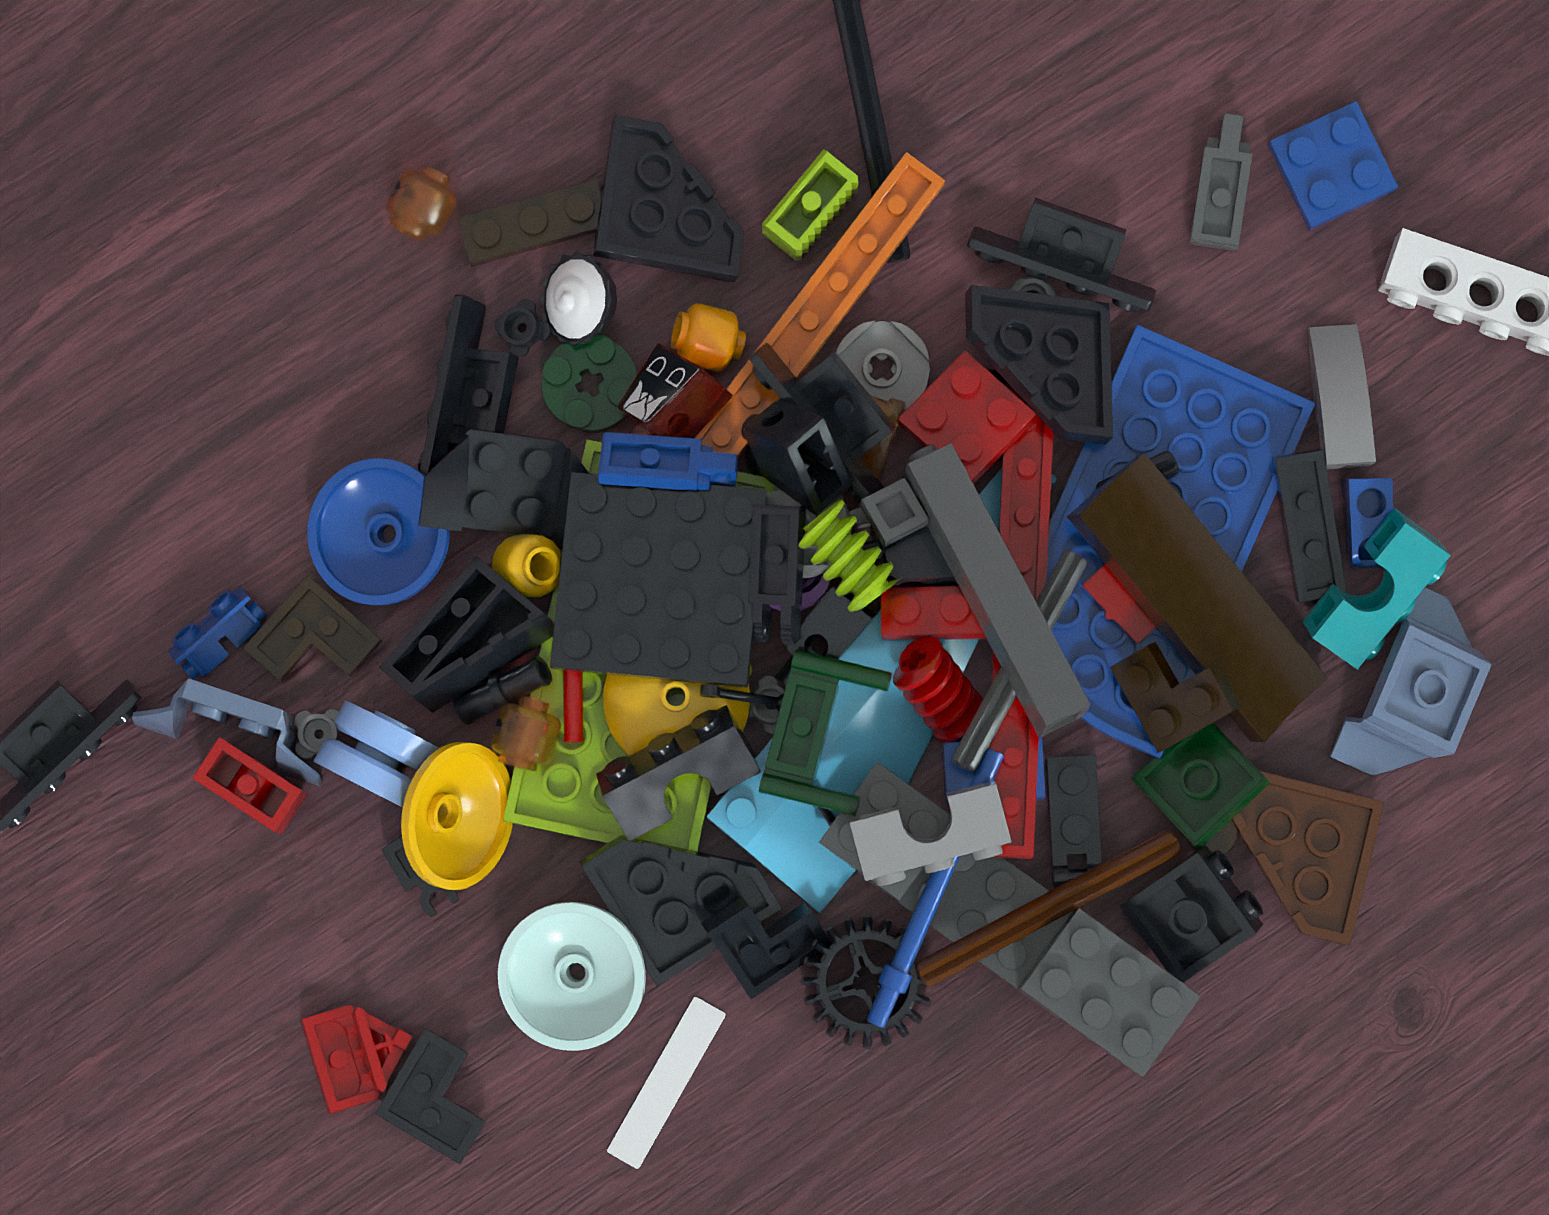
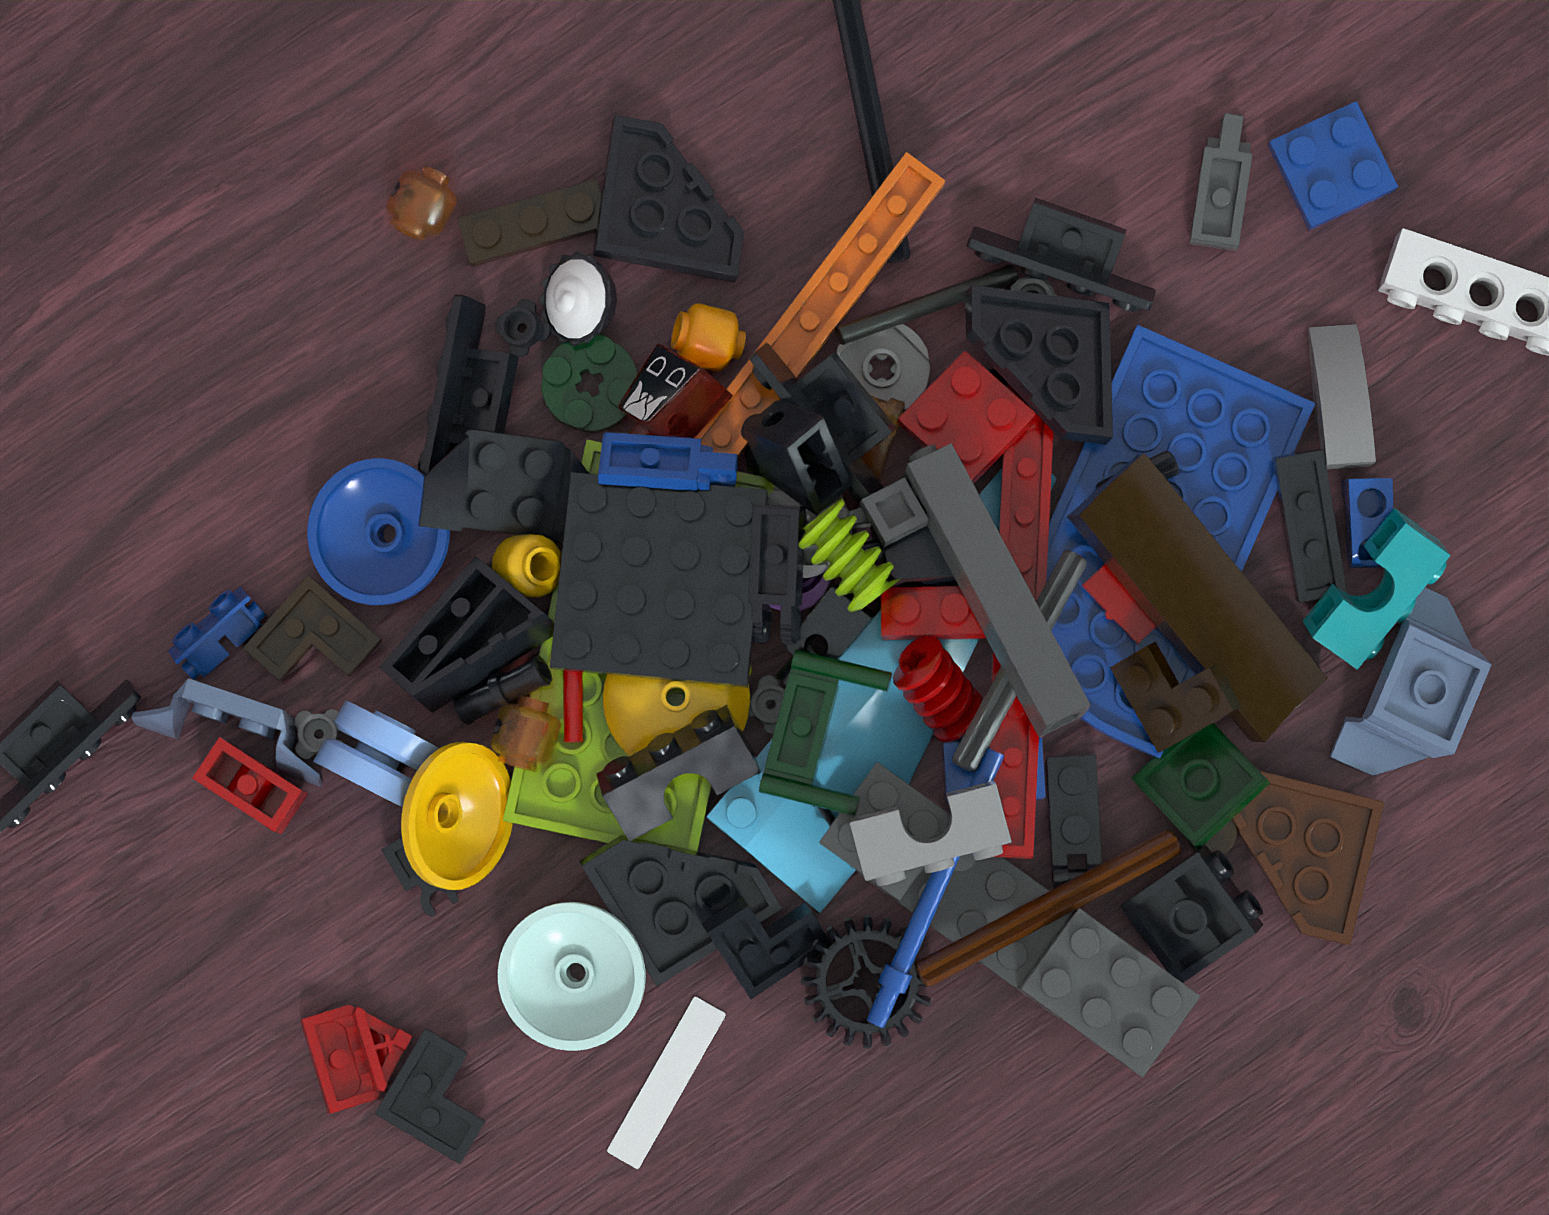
(713, 691): black hinge -> none
(810, 205): lime brick -> none
(922, 305): none -> pearl dark grey bar

